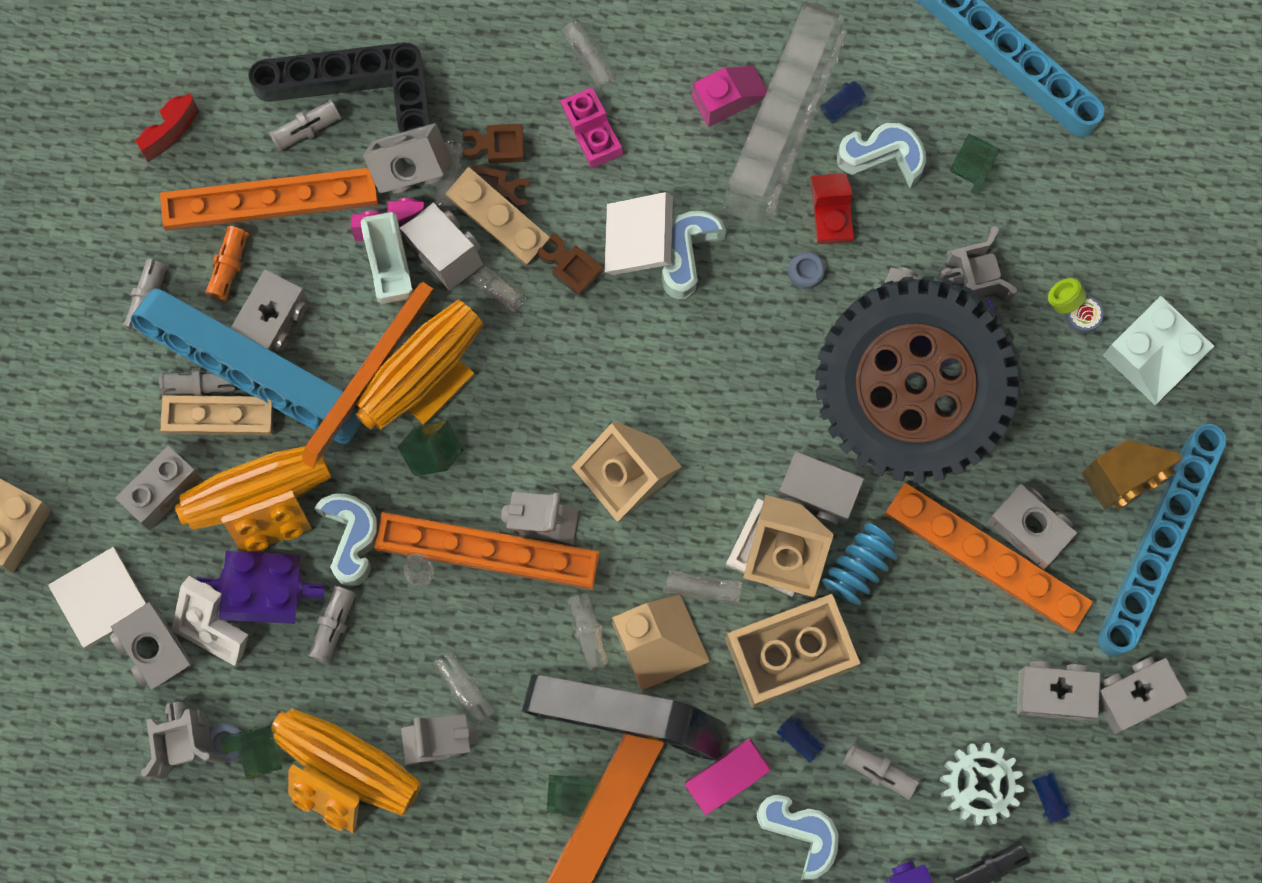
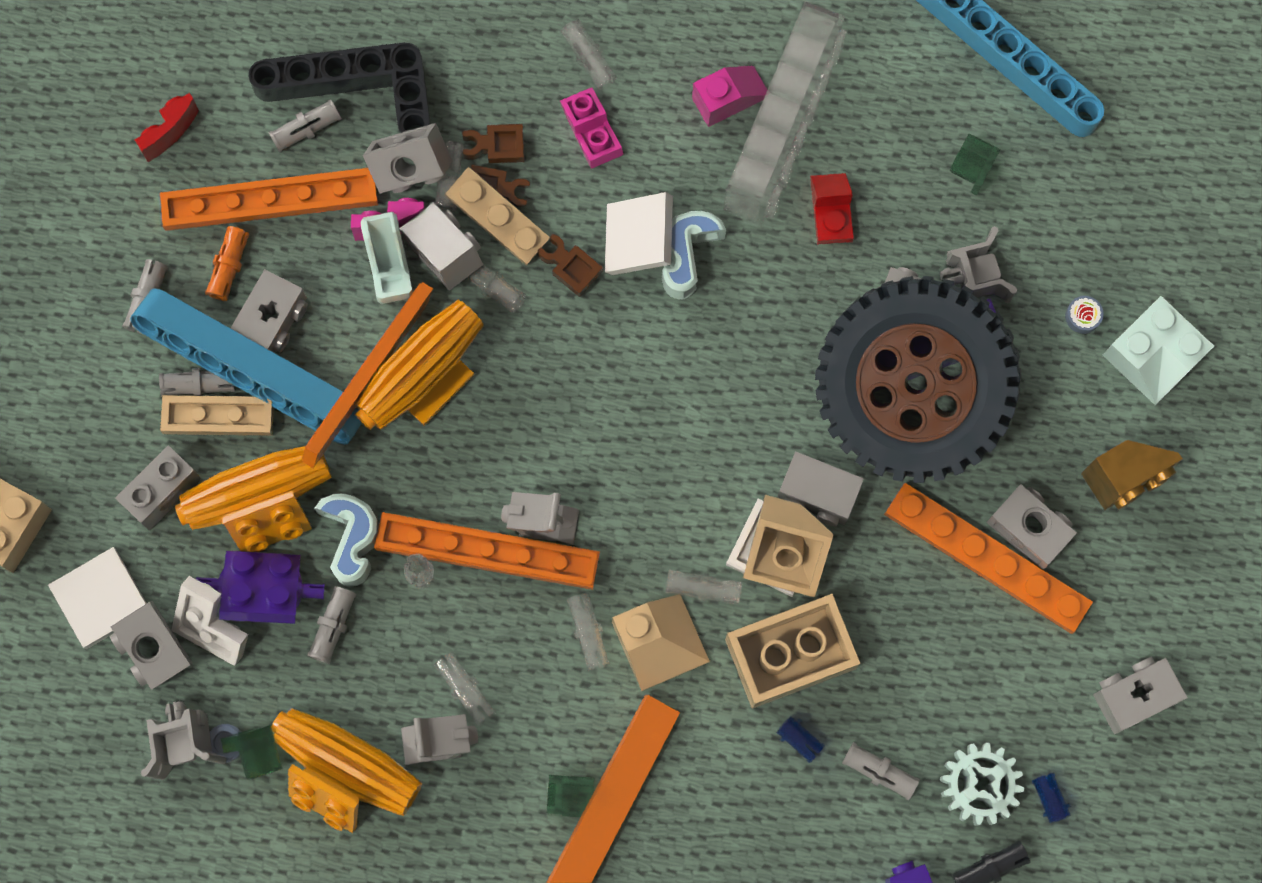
(430, 448): clear green panel -> none
(625, 468): tan slope -> none
(626, 714): beam -> none
(727, 776): dark pink slope -> none
(804, 825): animal -> none
(806, 270): sand blue tile -> none
(843, 101): clear blue pin -> none
(860, 564): dark azure piece -> none
(884, 144): light aqua animal -> none
(1037, 700): light grey brick -> none
(1067, 295): lime tile -> none
(1175, 529): dark azure beam -> none

